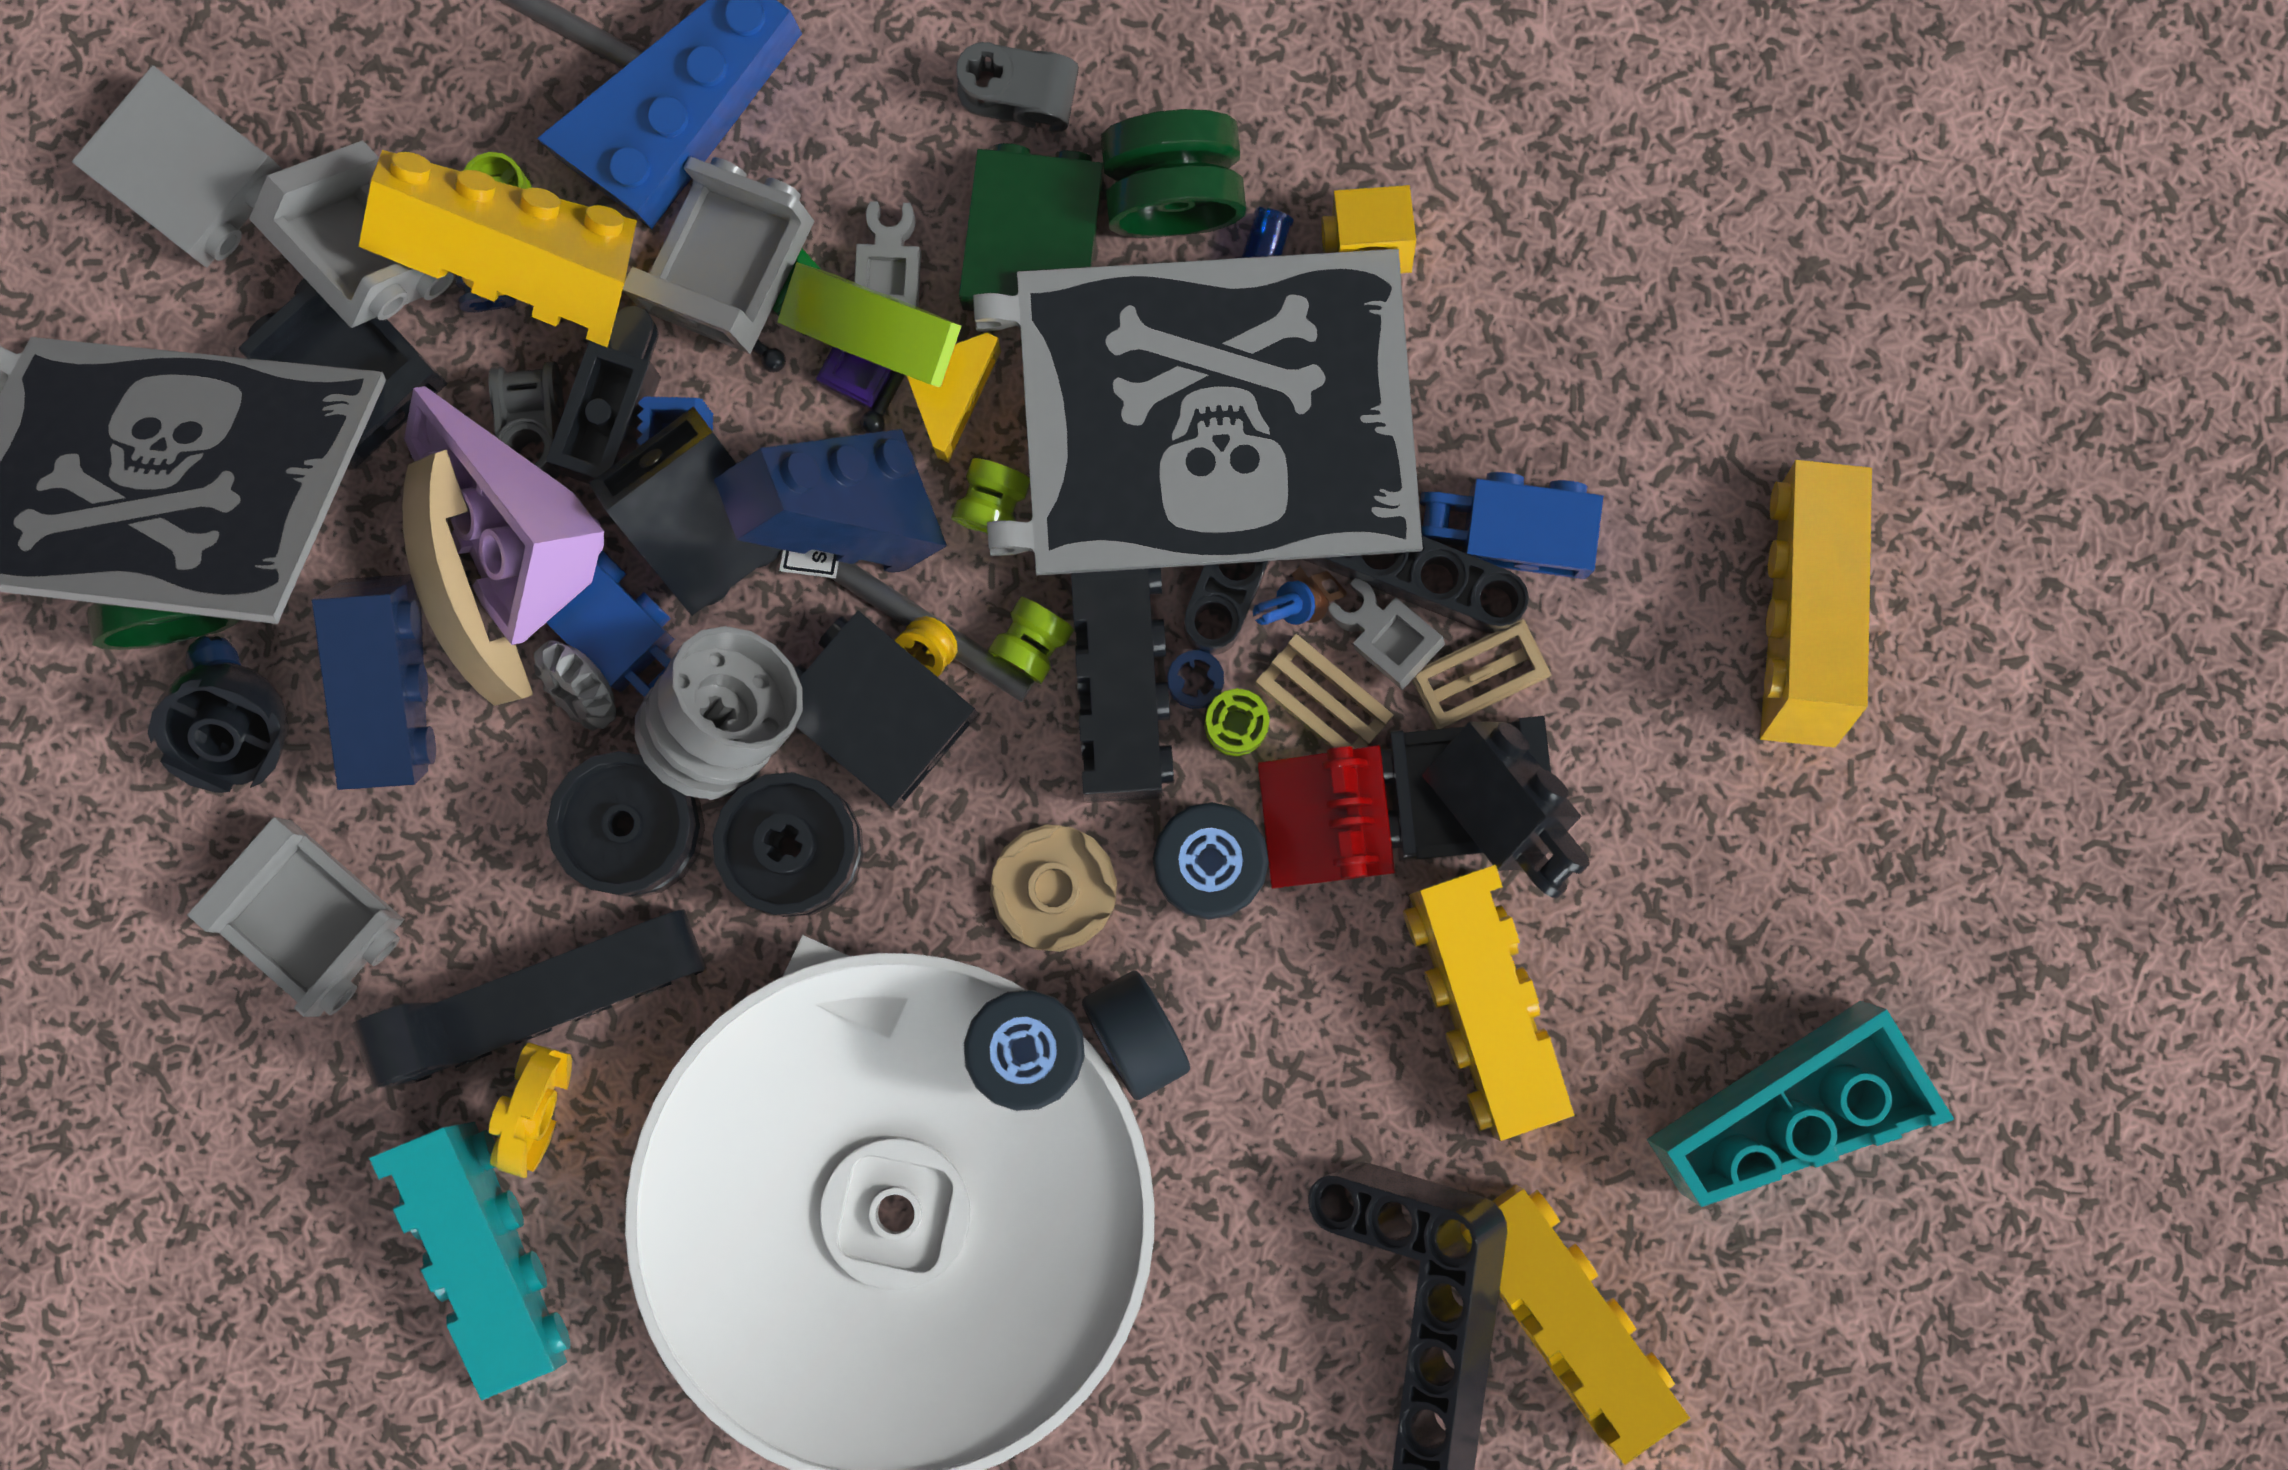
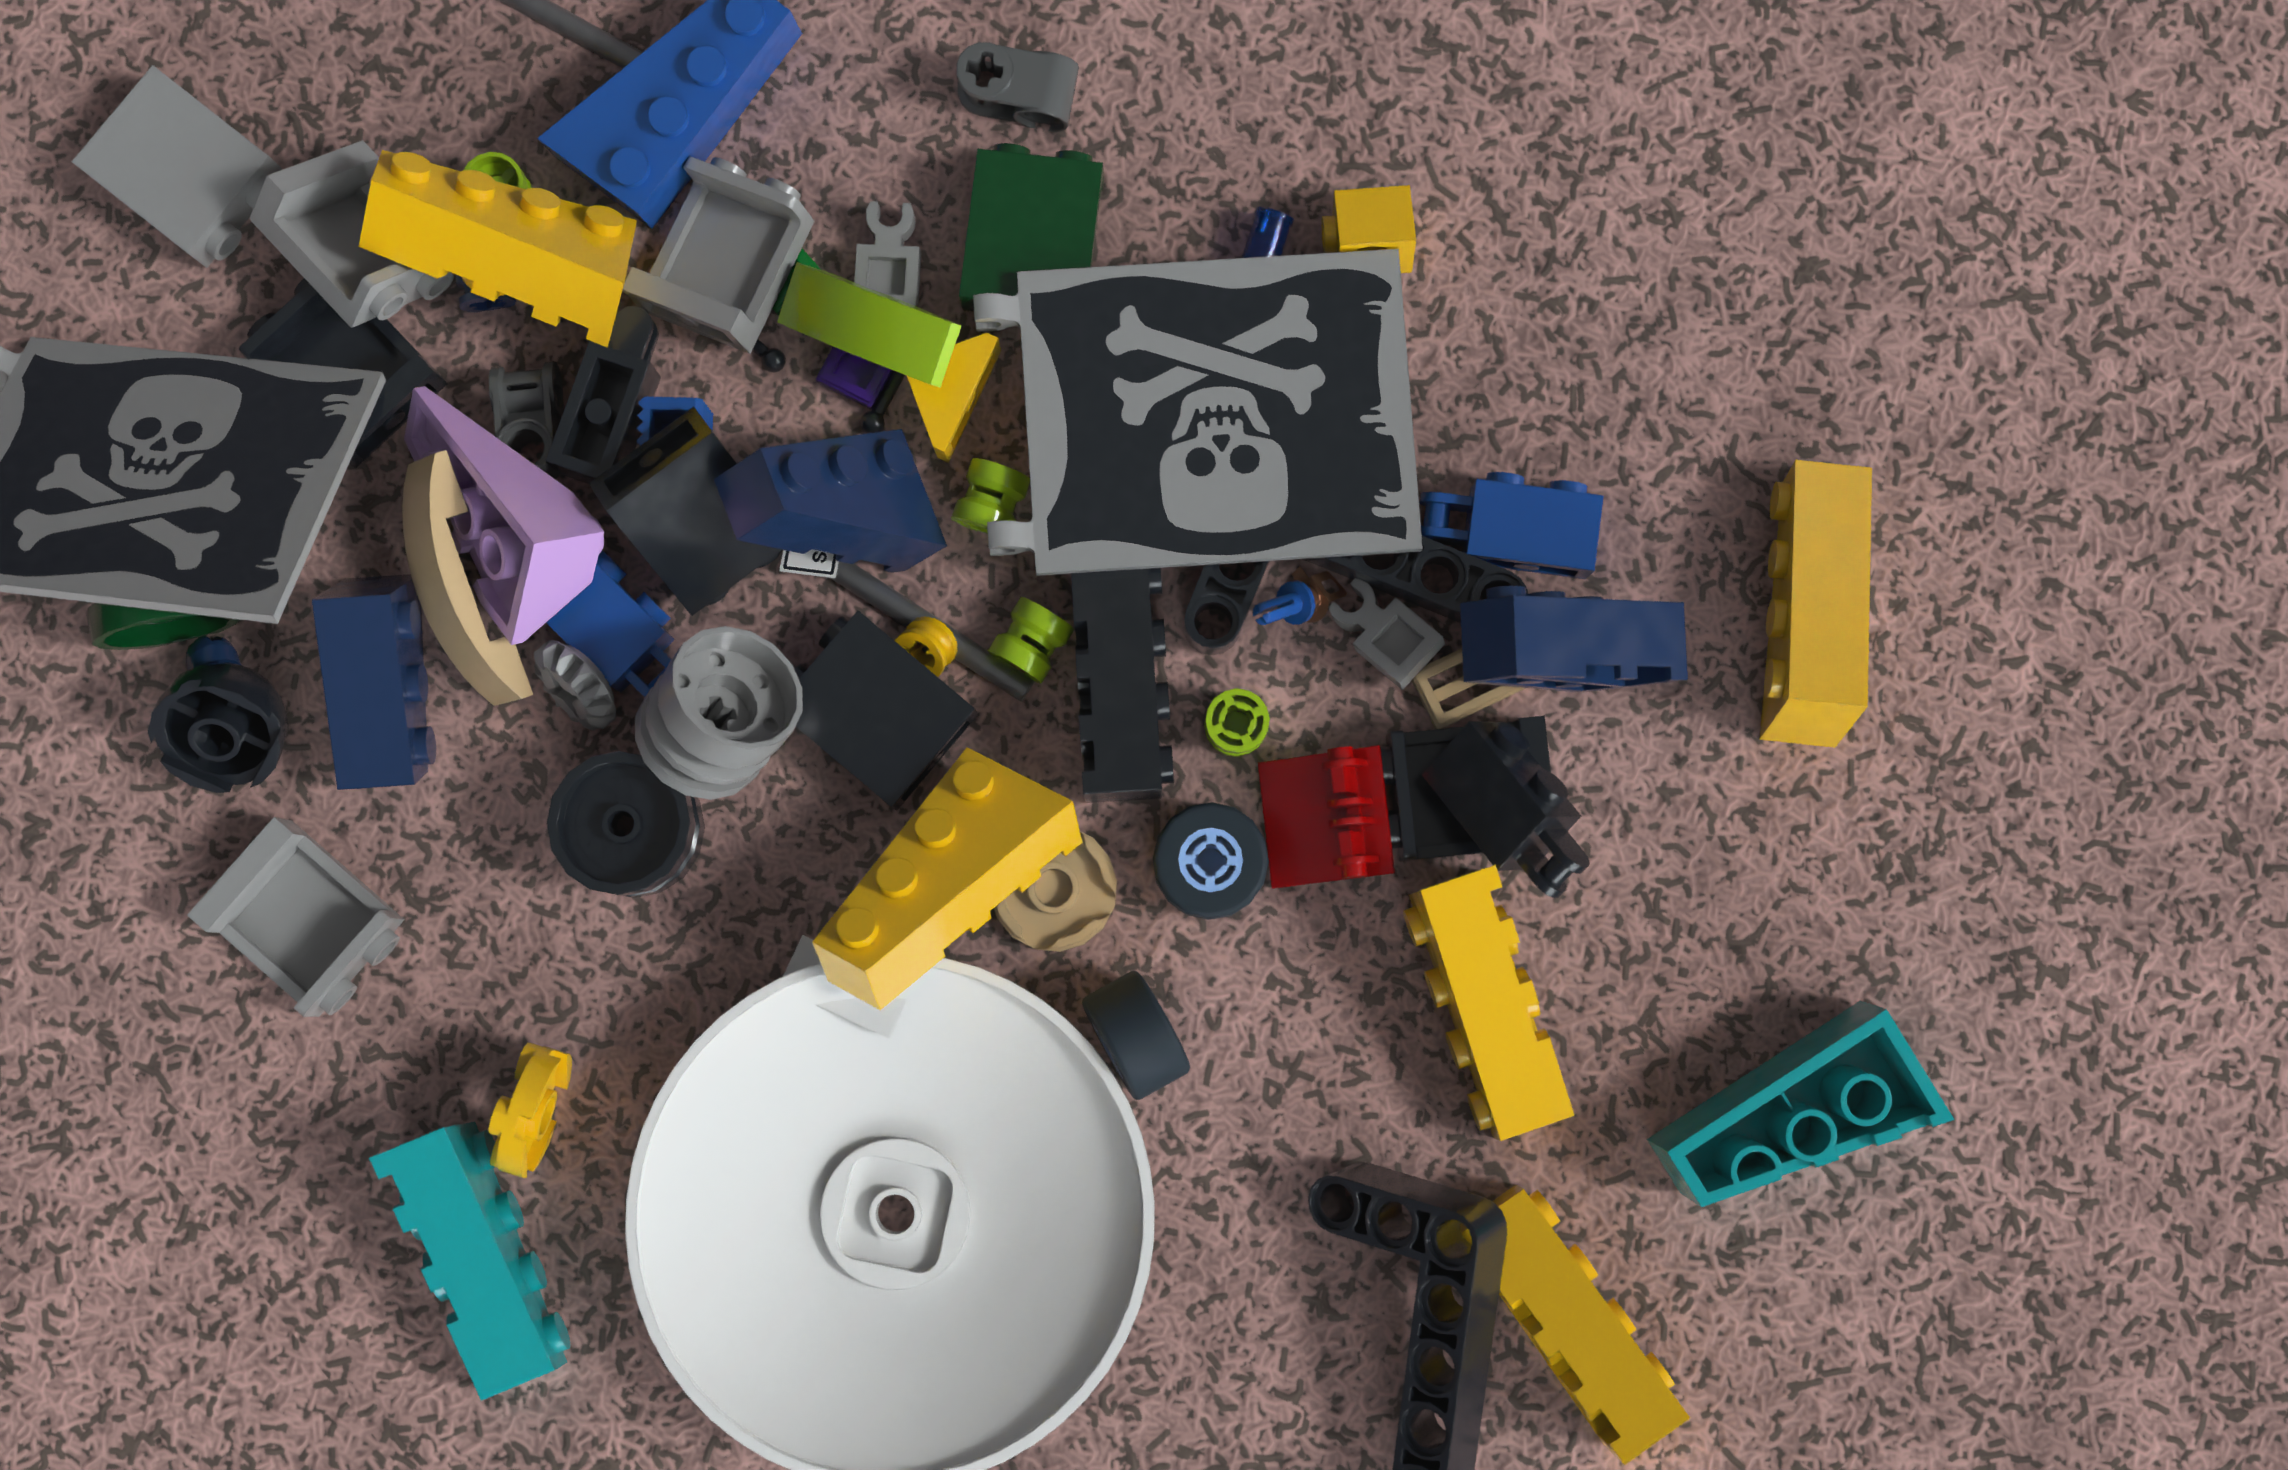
(424, 1038): black beam -> none
(751, 837): black wheel -> none
(943, 875): none -> yellow wedge
(1044, 1047): black wheel -> none
(1173, 173): dark green wheel -> none
(1176, 683): dark blue bush -> none
(1283, 664): tan tile -> none
(1571, 642): none -> dark blue wedge

